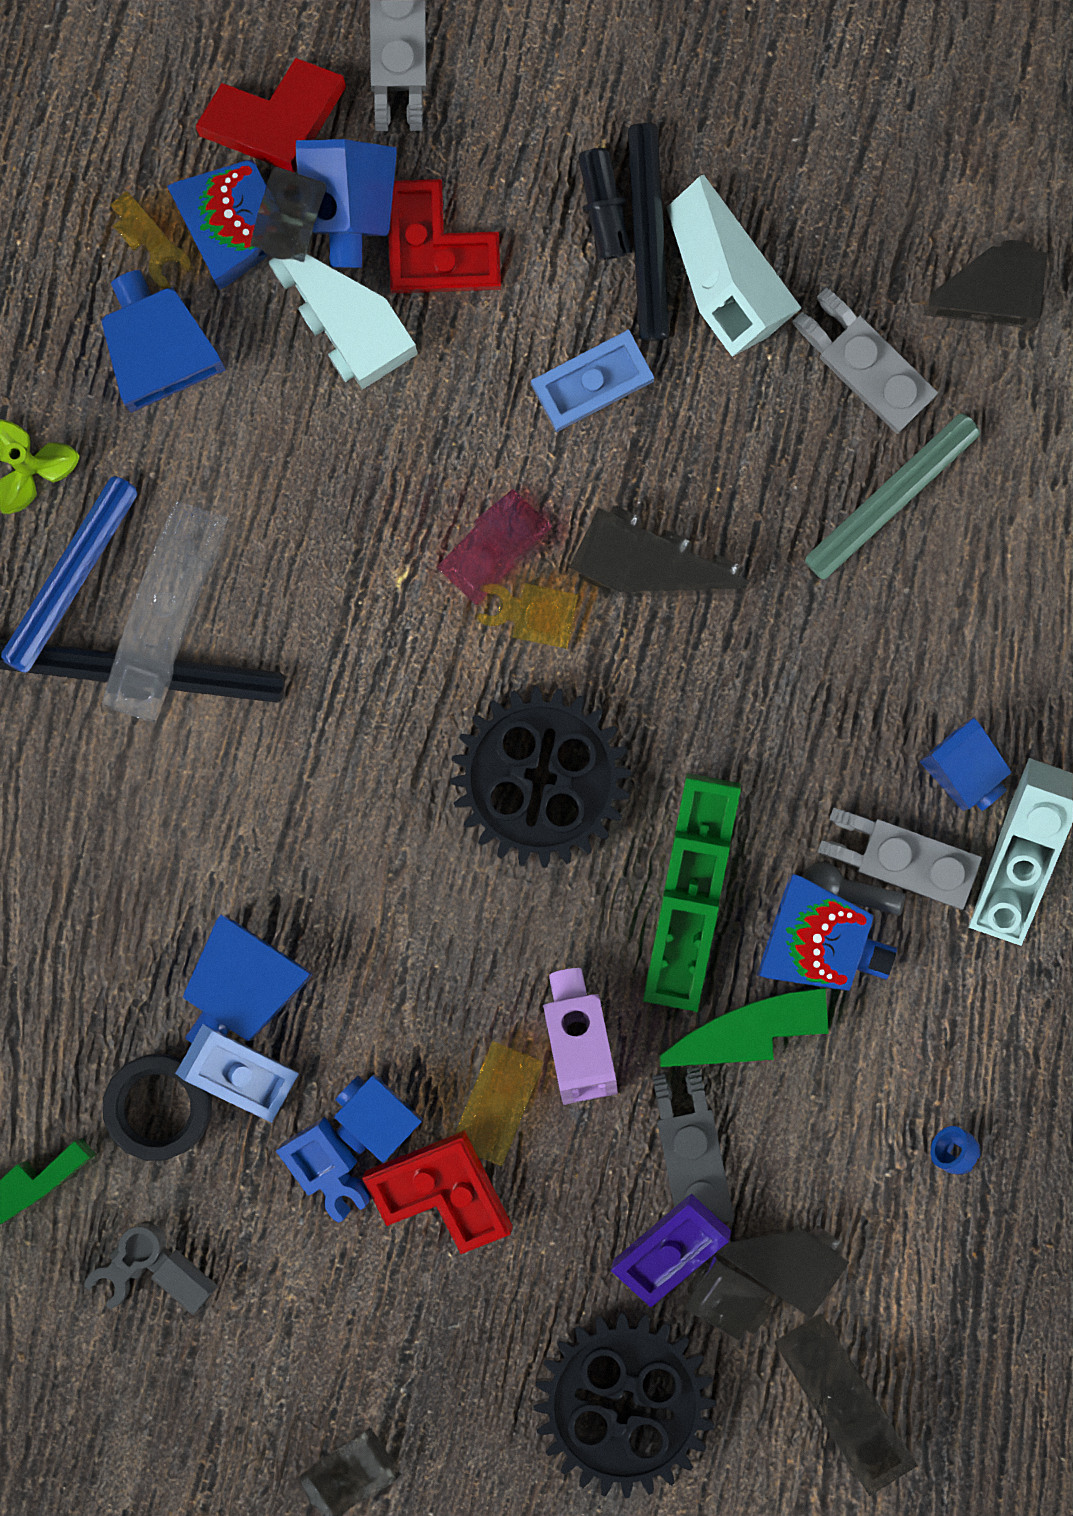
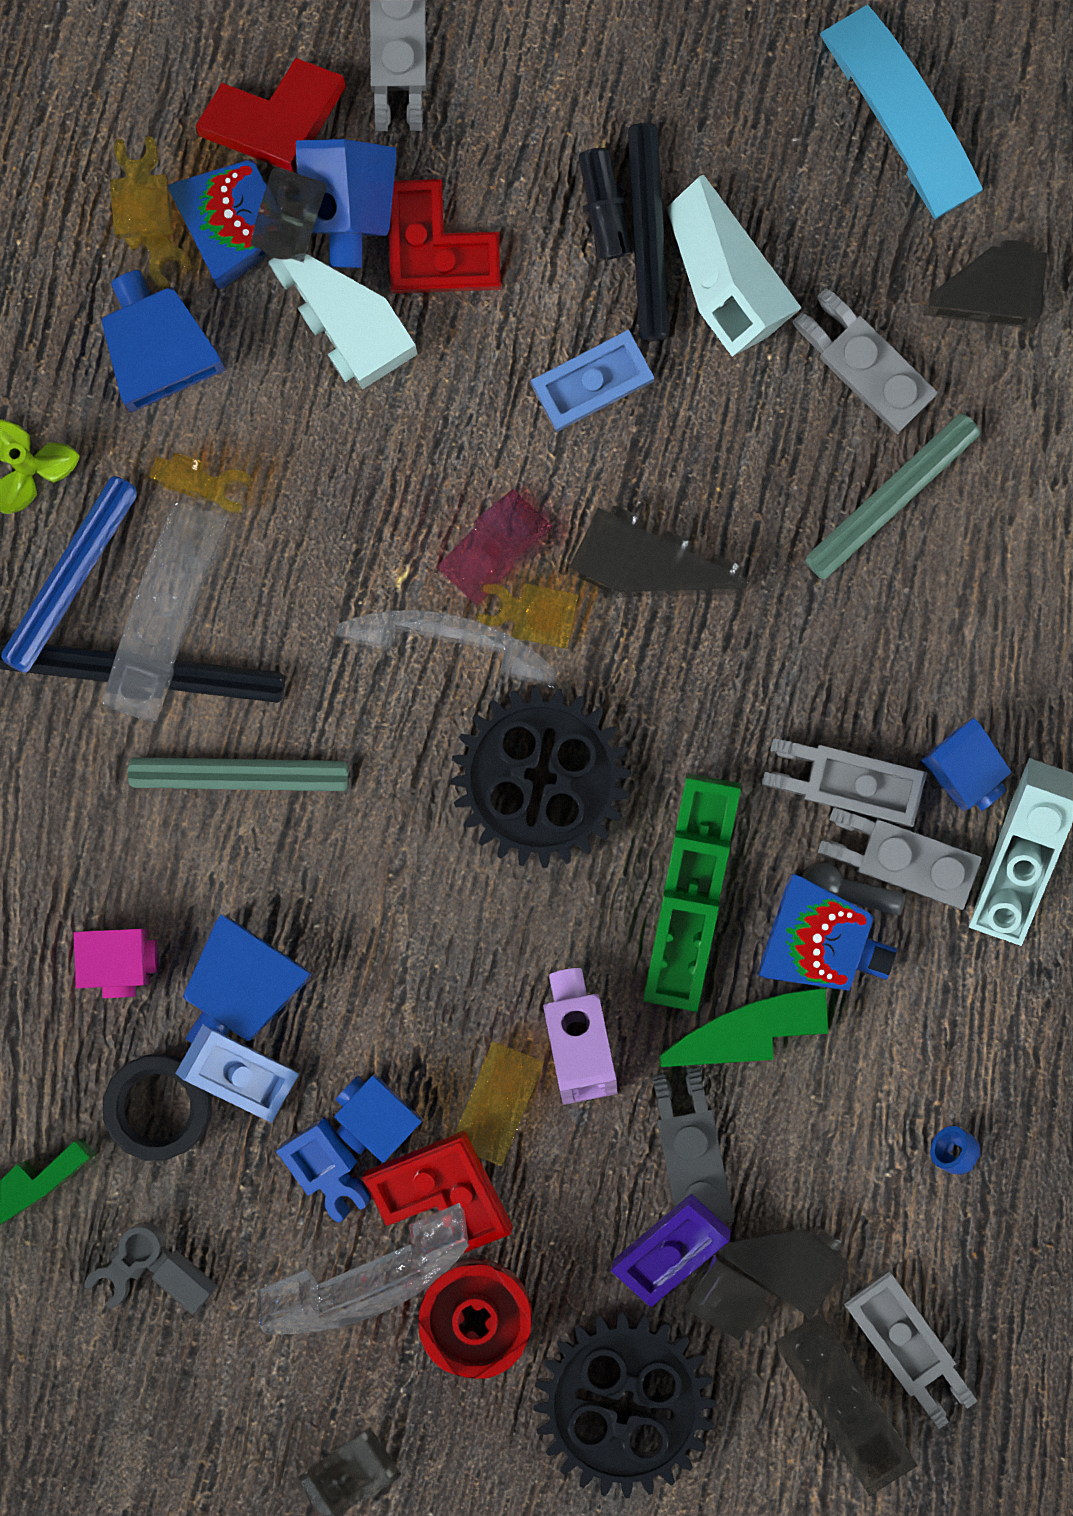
(115, 960): none -> dark pink brick
(140, 199): none -> clear yellow plate
(186, 477): none -> clear yellow plate
(238, 774): none -> sand green axle
(305, 1306): none -> clear slope
(381, 629): none -> clear slope
(469, 1350): none -> red brick
(852, 782): none -> light grey hinge
(904, 109): none -> medium azure slope
(906, 1343): none -> light grey hinge

